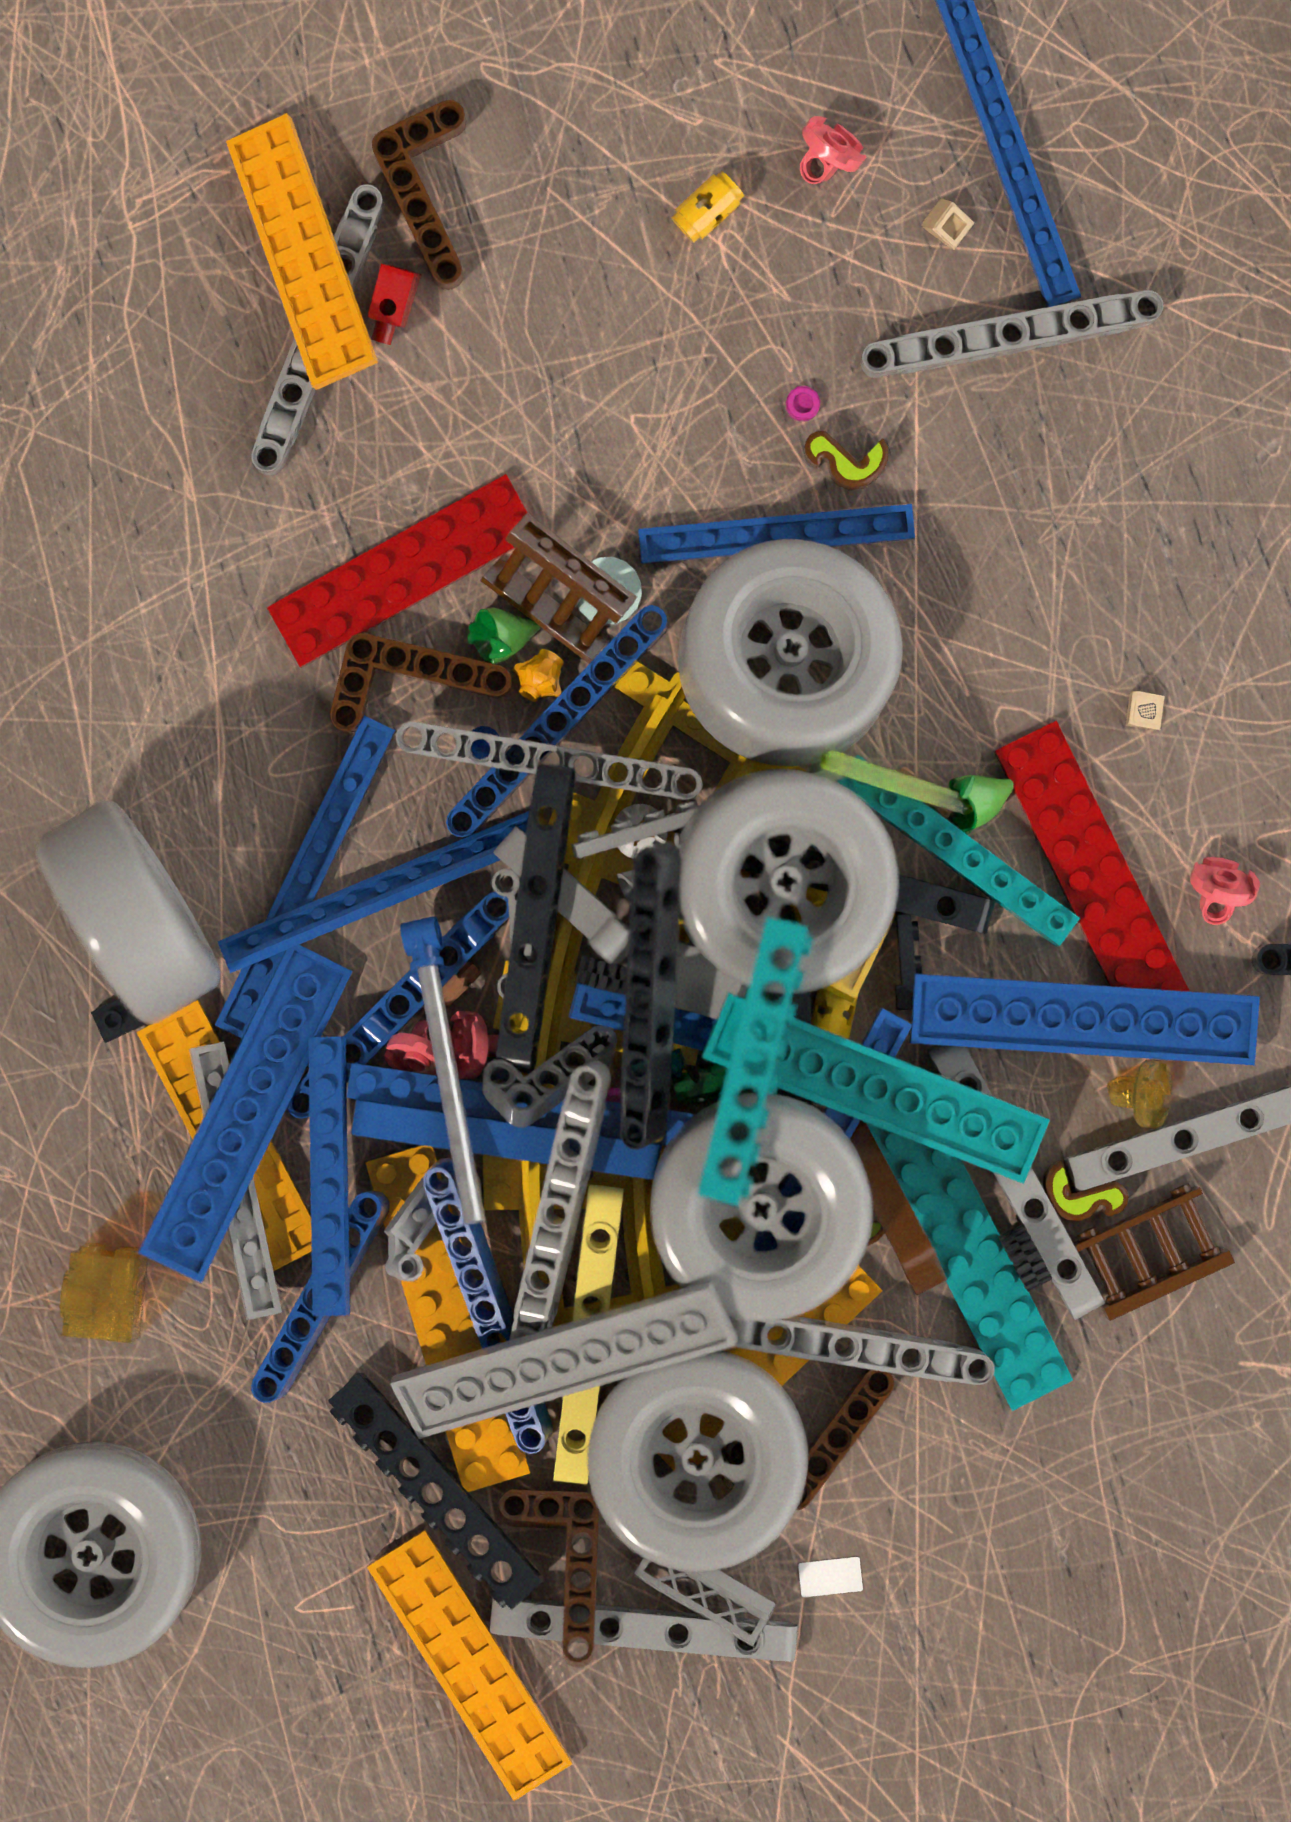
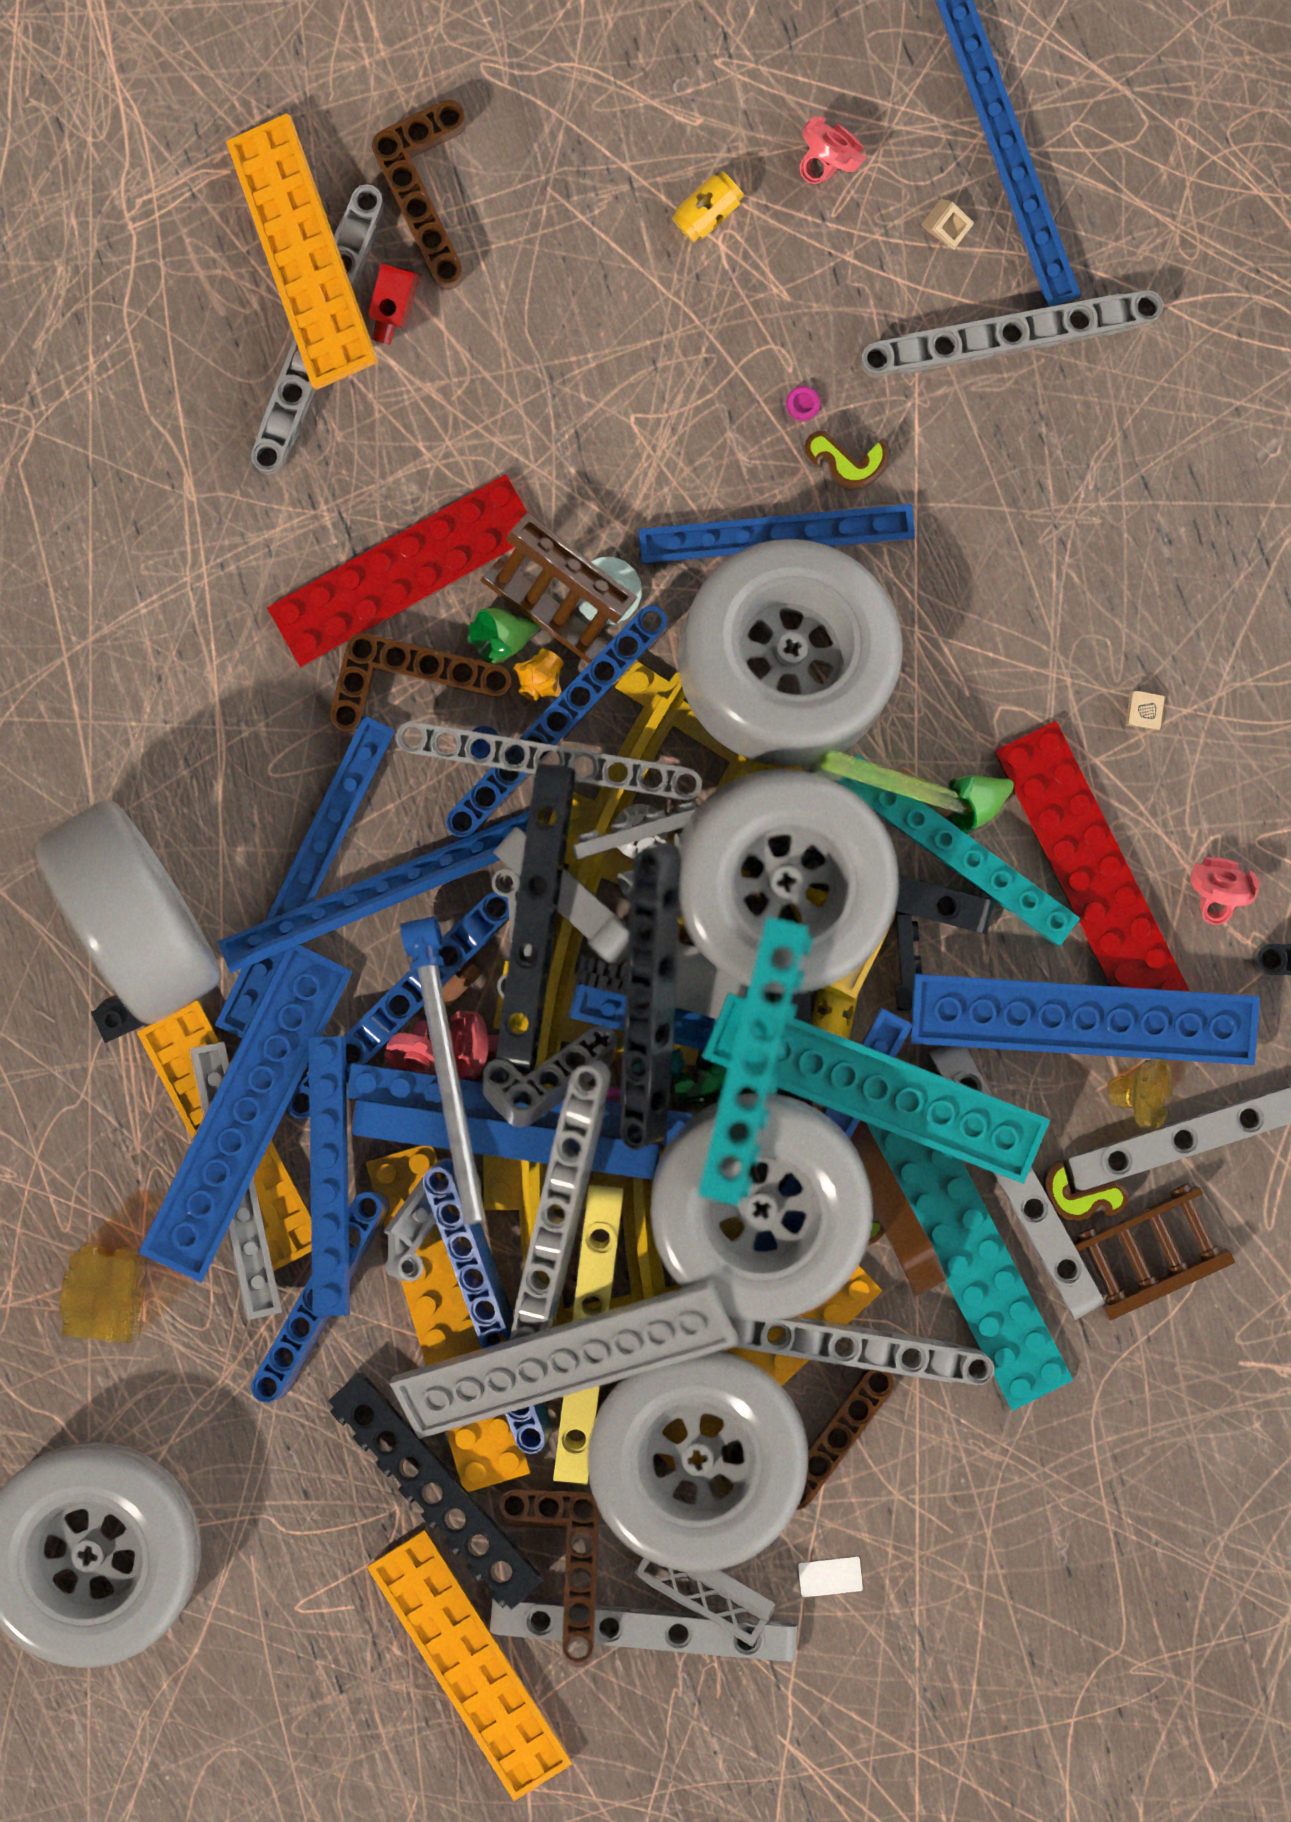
(1025, 1258): black tyre -> none

